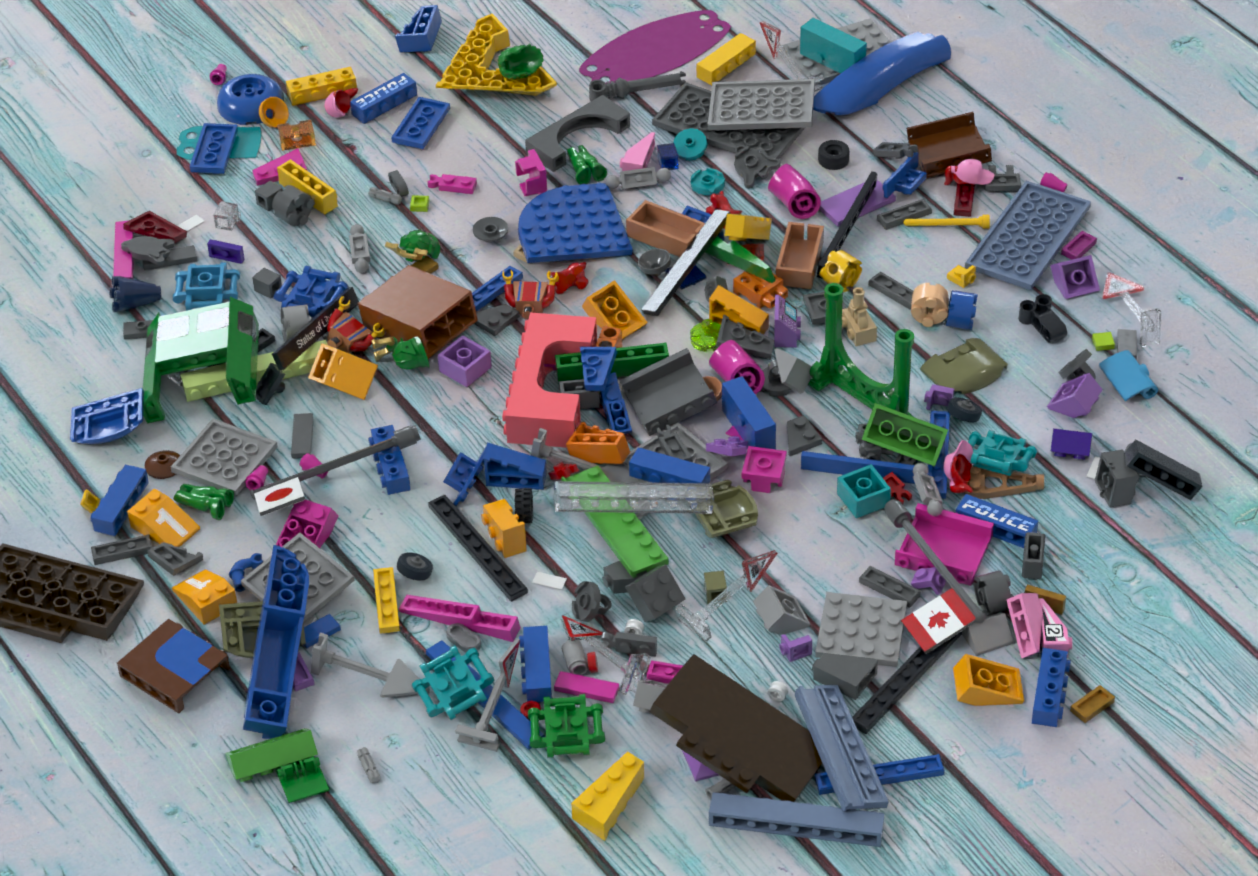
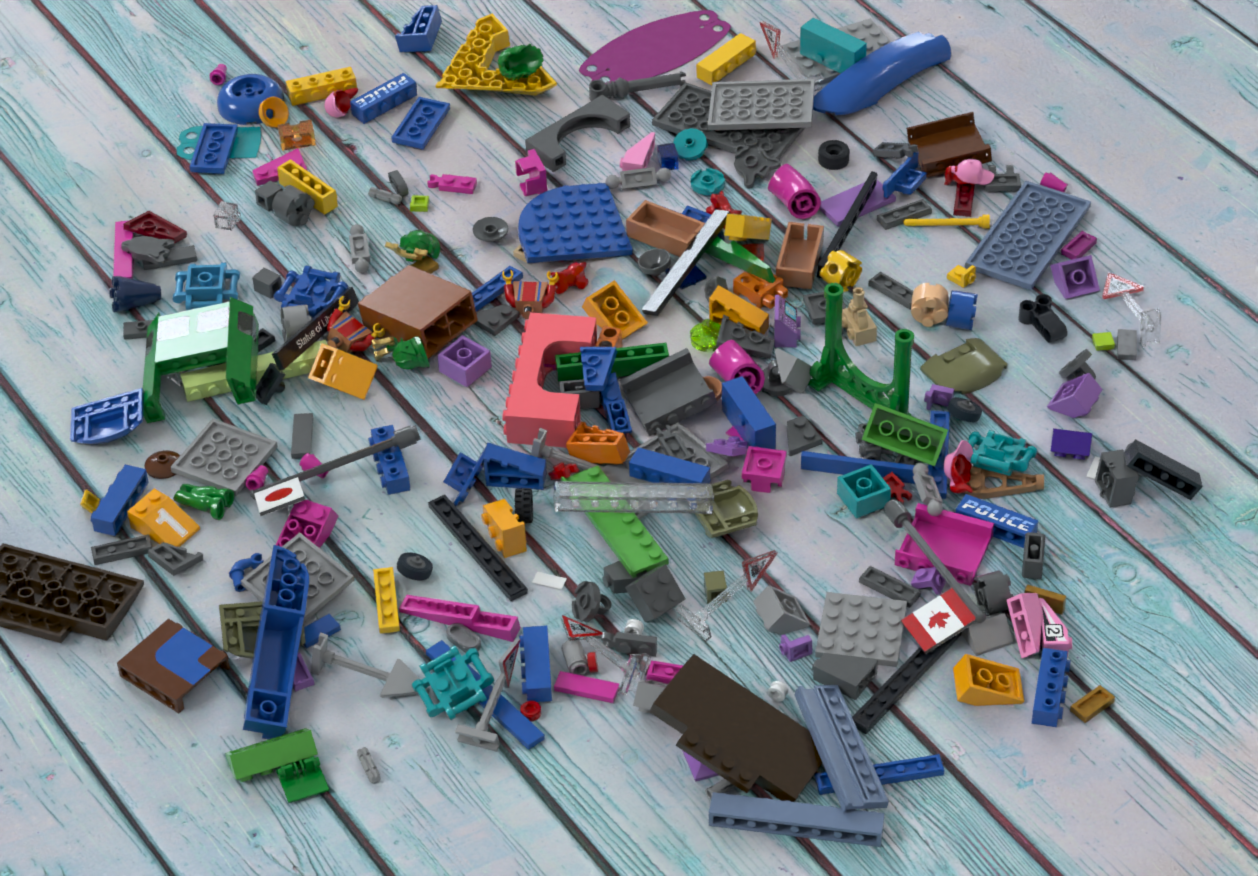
(191, 223): white sticker -> none
(204, 594): light orange slope -> none
(225, 251): dark purple plate -> none
(566, 726): green brick -> none
(585, 165): green piece -> none
(608, 796): yellow wedge -> none
(1128, 375): dark azure panel -> none

